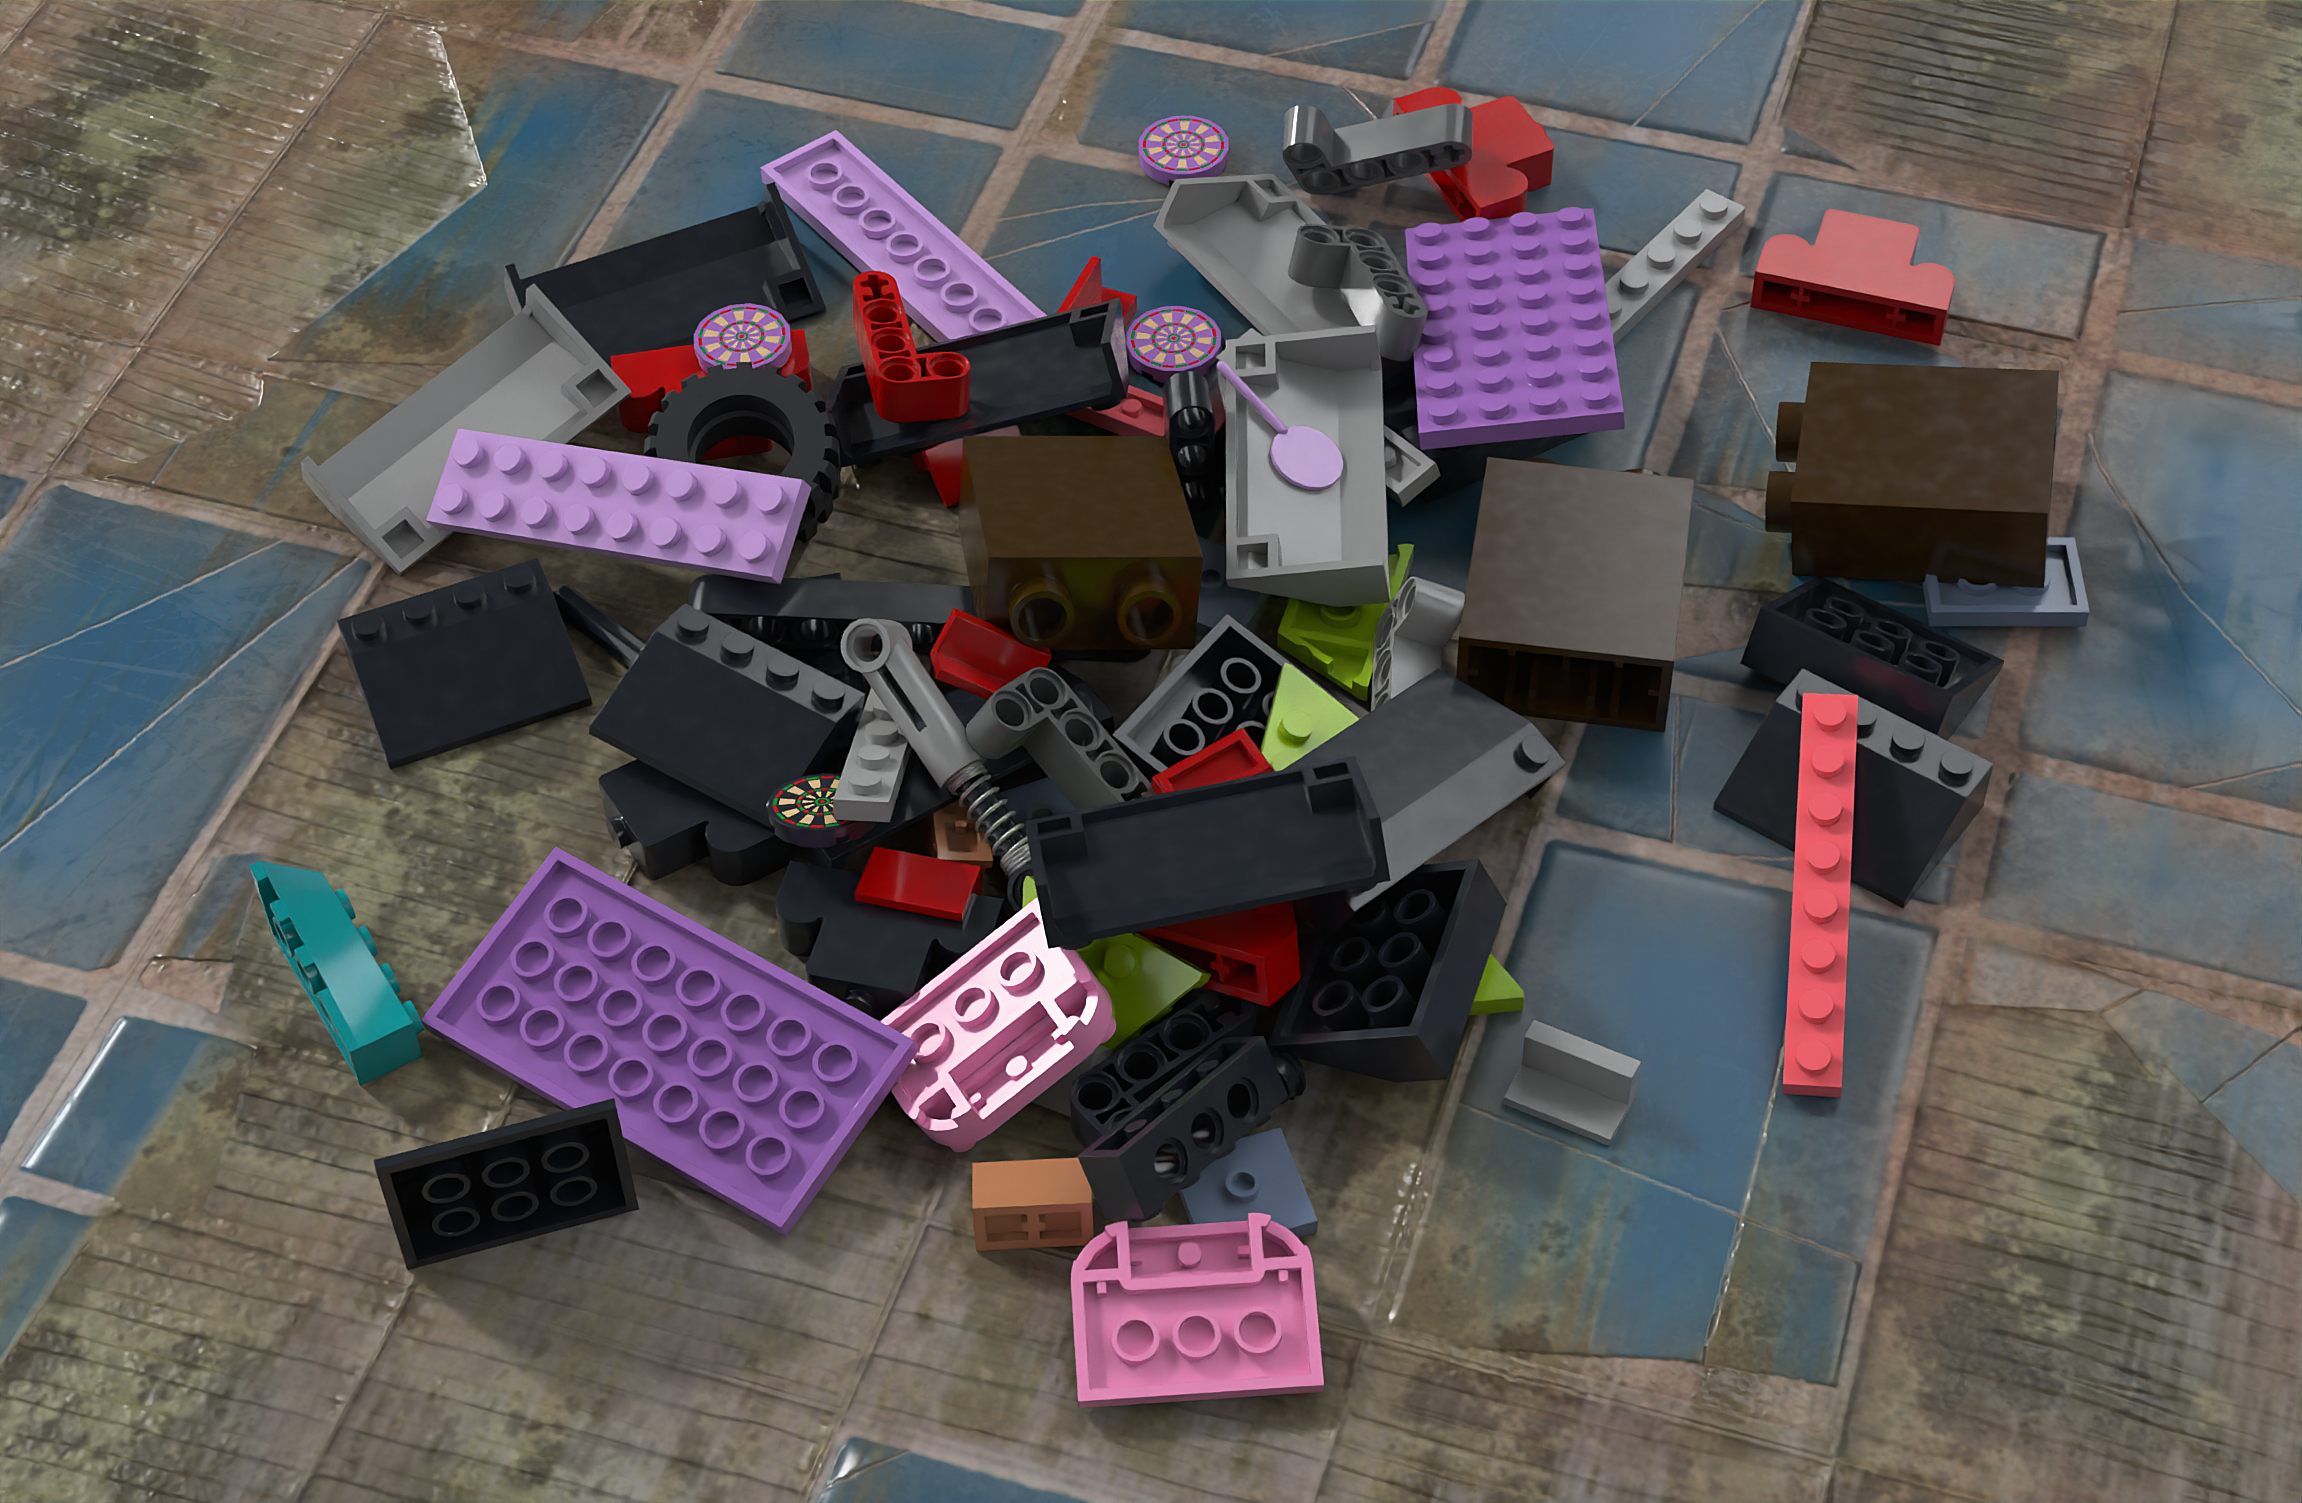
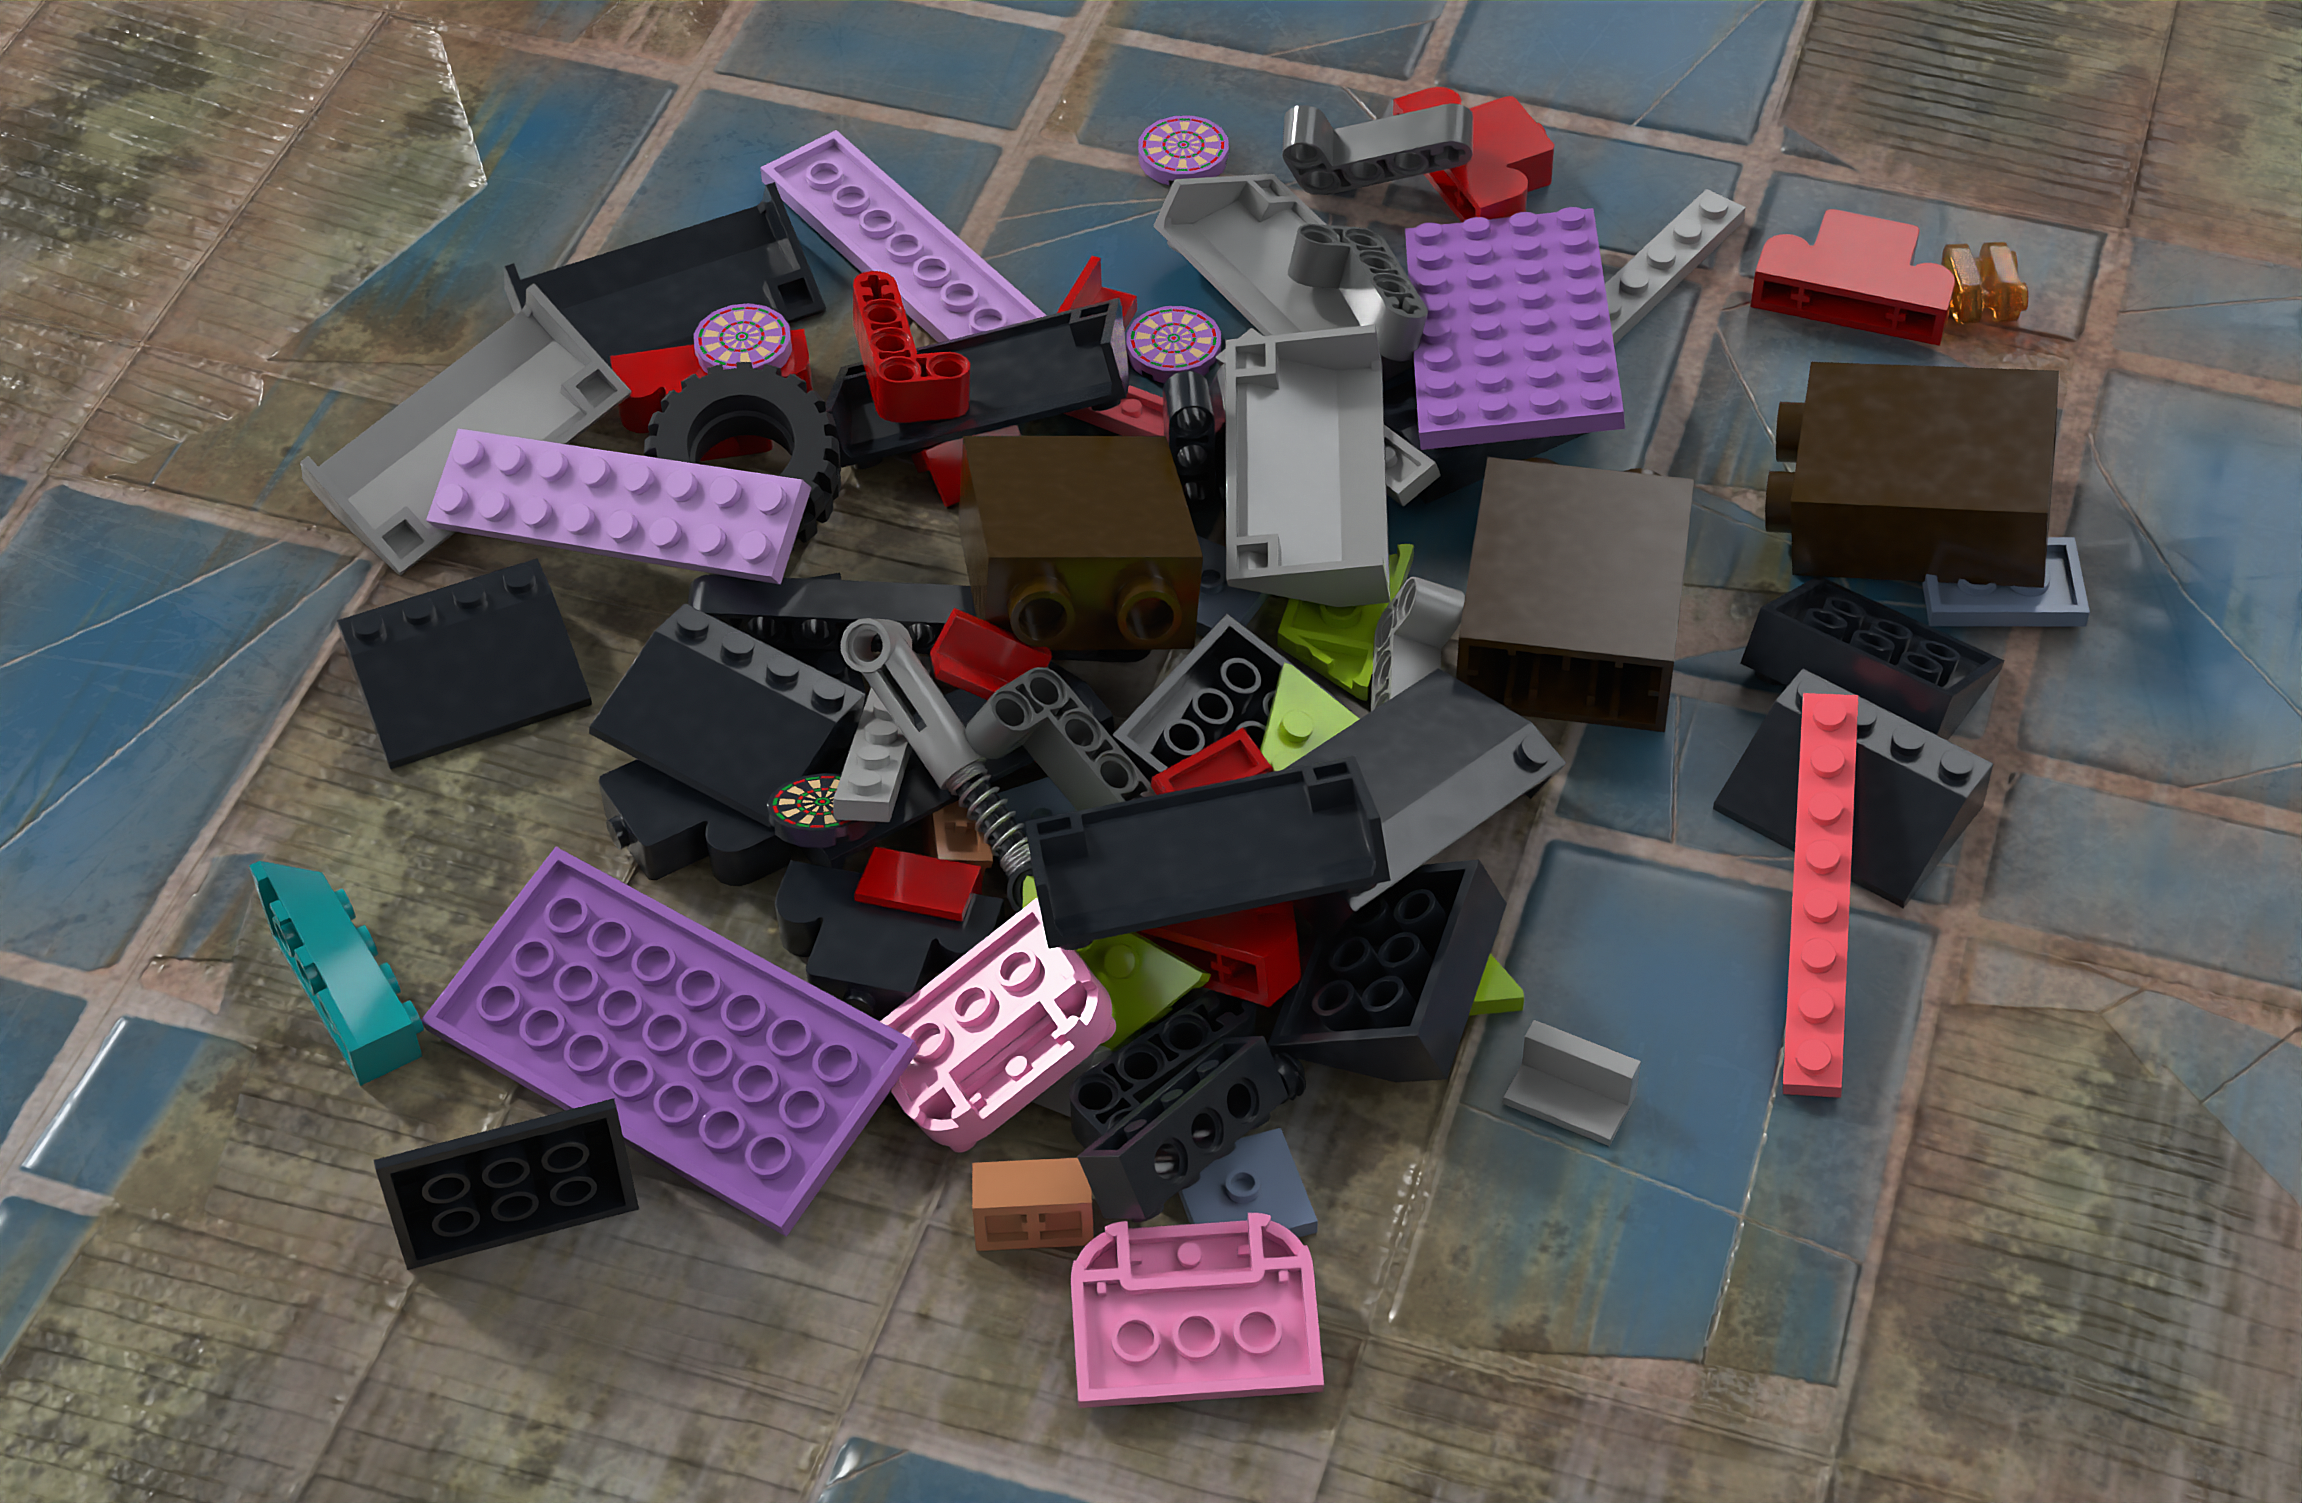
(598, 625): black axle -> none
(1297, 452): lavender piece -> none
(1998, 277): none -> clear orange brick

